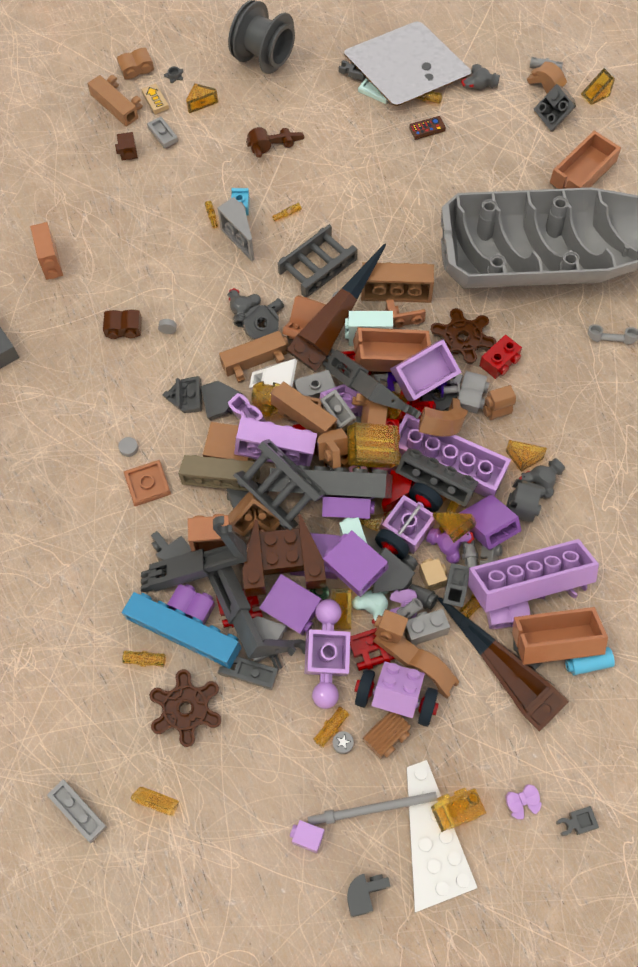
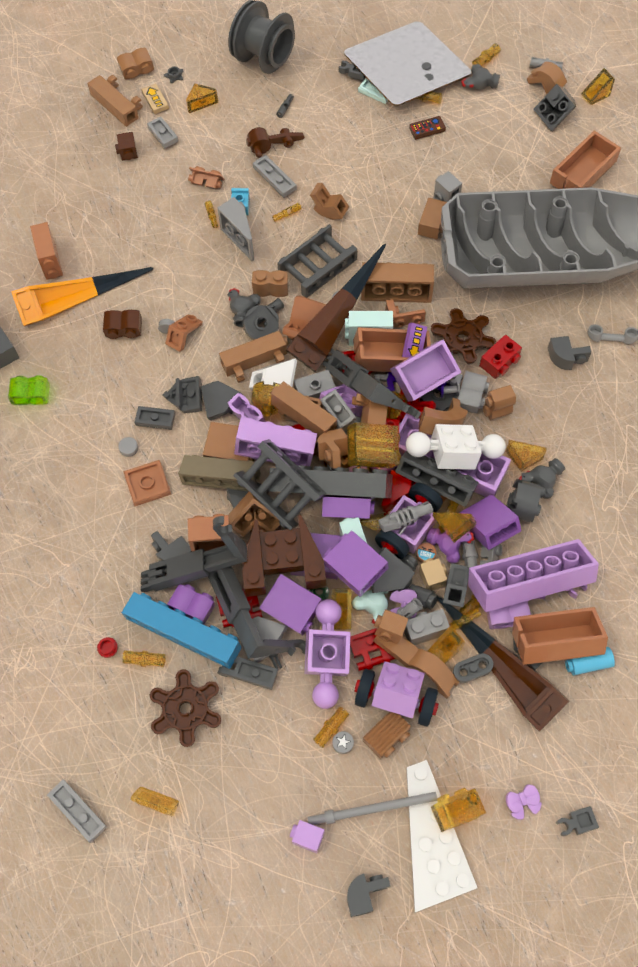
(29, 390): none -> clear neon green brick
(46, 300): none -> light orange plate
(107, 647): none -> red plate
(155, 417): none -> dark grey plate
(178, 331): none -> nougat bracket
(212, 178): none -> nougat hinge
(270, 283): none -> medium nougat brick
(274, 176): none -> light grey plate
(283, 108): none -> dark grey pin
(328, 205): none -> medium nougat brick
(404, 516): none -> light grey hinge
(414, 339): none -> medium lavender tile
(425, 551): none -> tile
(431, 219): none -> medium nougat brick
(446, 187): none -> light grey brick
(447, 645): none -> clear yellow slope
(455, 446): none -> white brick
(456, 624): none -> clear yellow pin
(472, 668): none -> dark grey plate
(487, 55): none -> clear yellow pin
(564, 355): none -> dark grey brick

